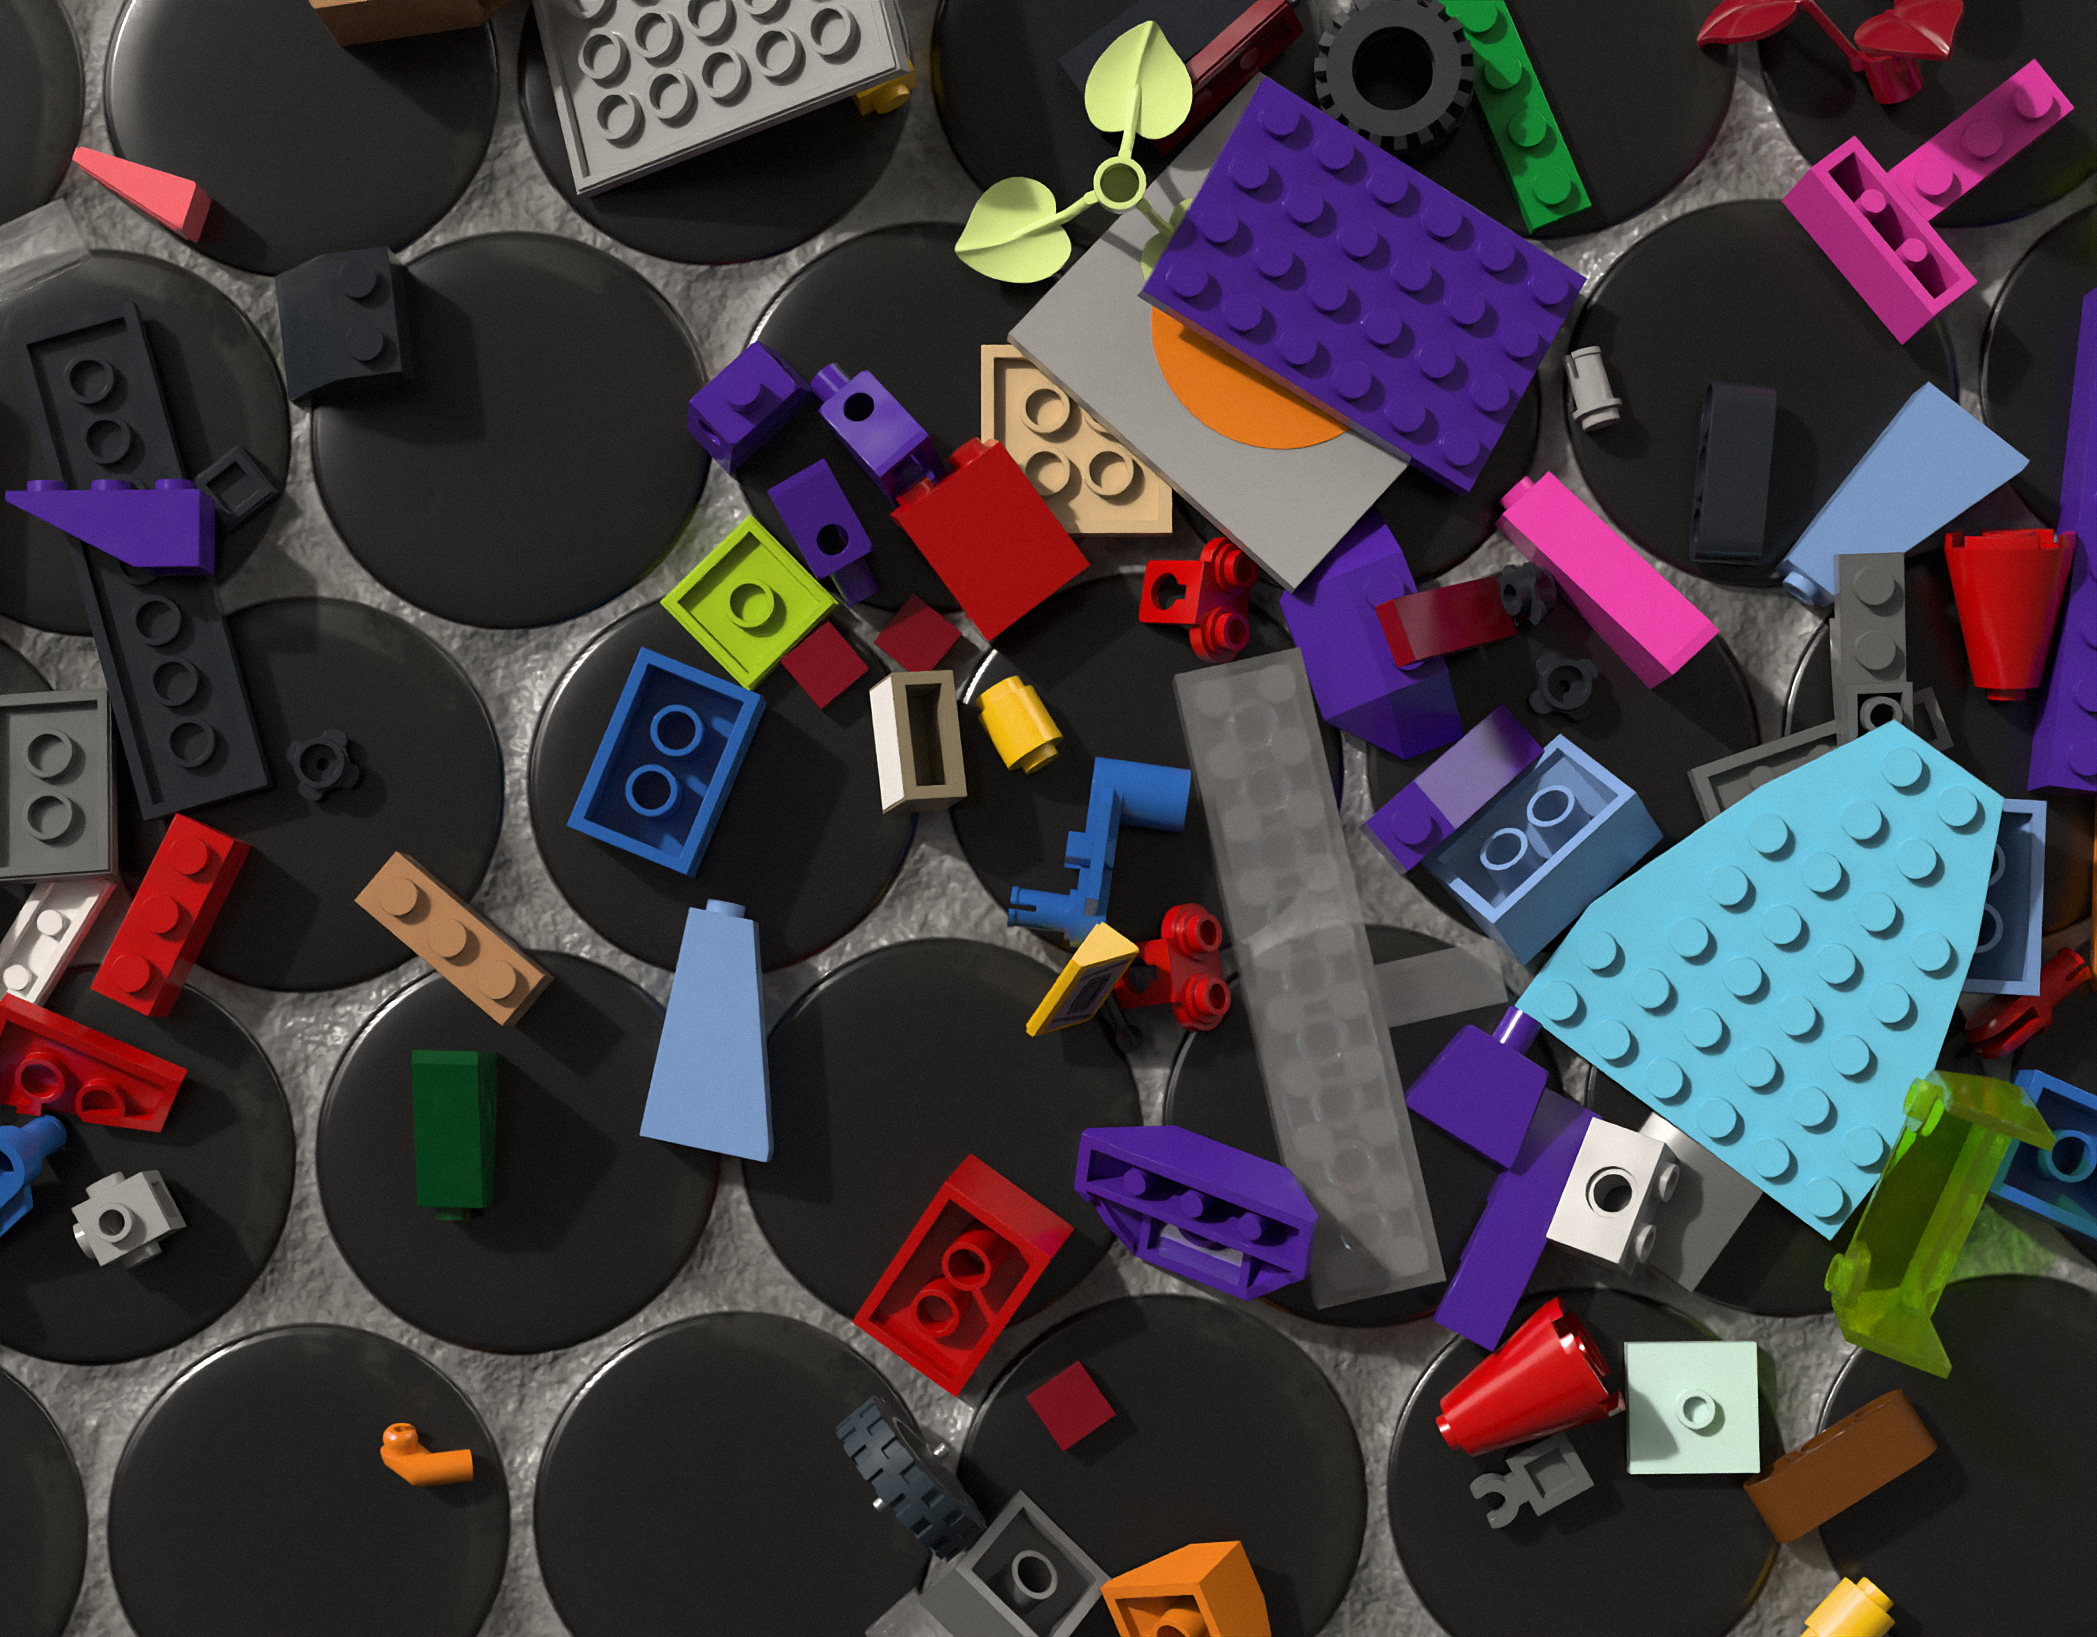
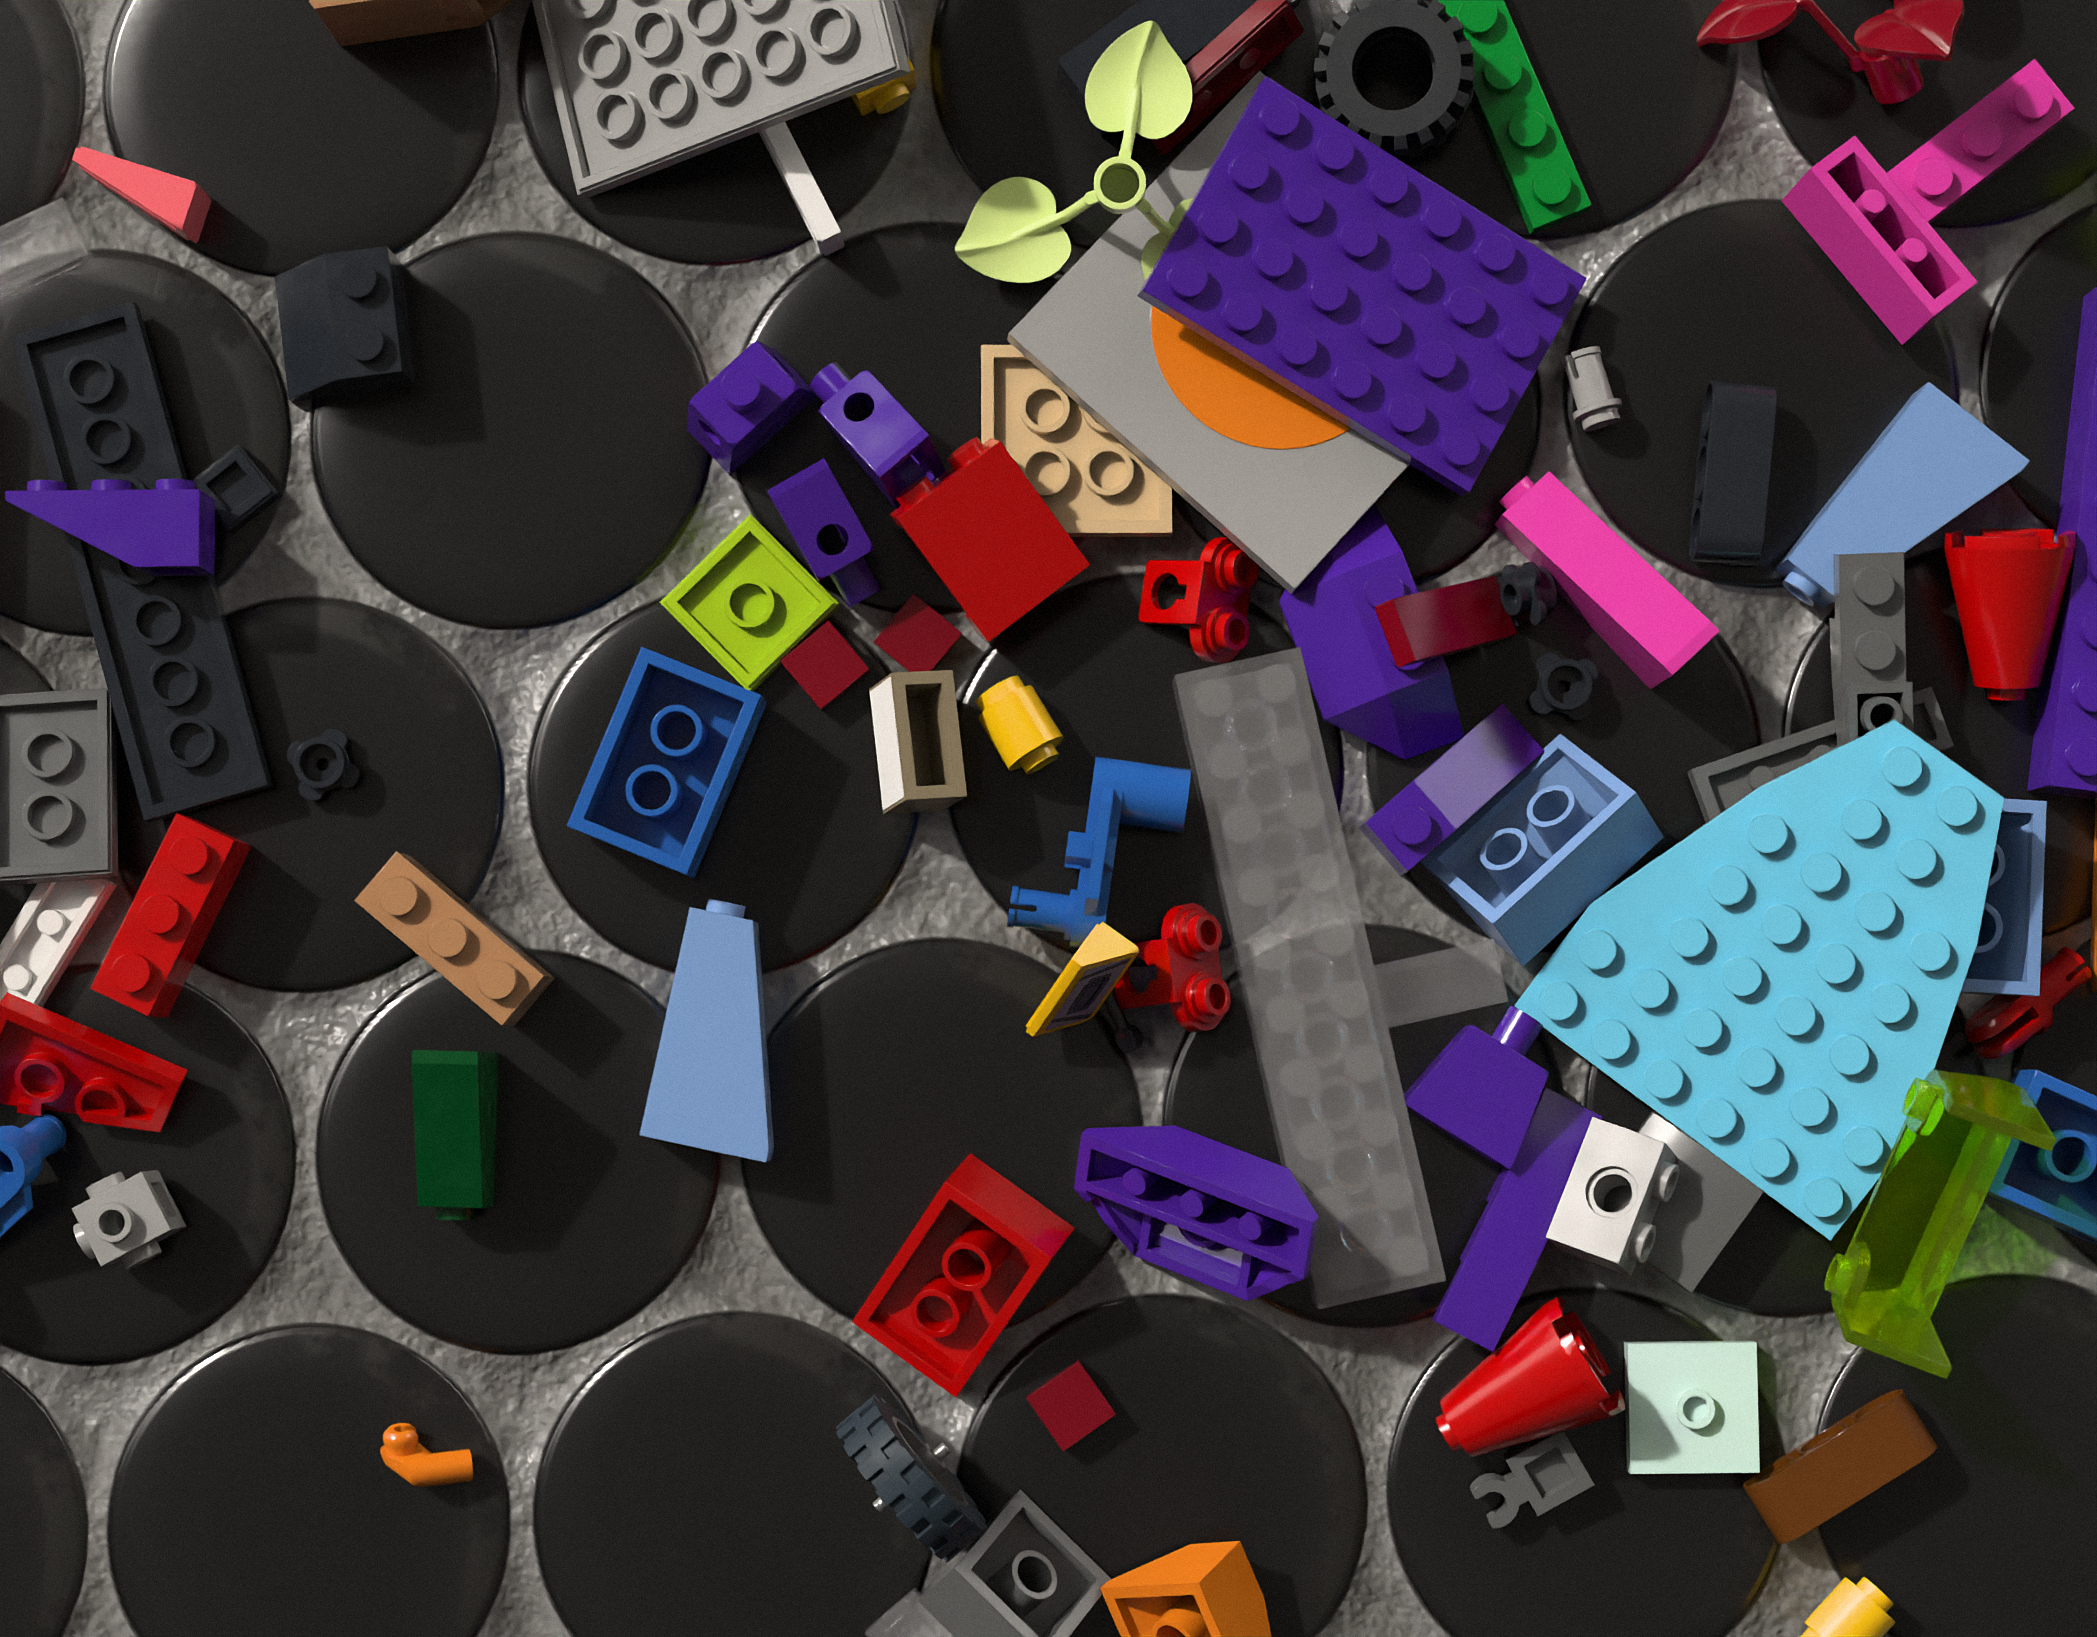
(803, 188): none -> white tile

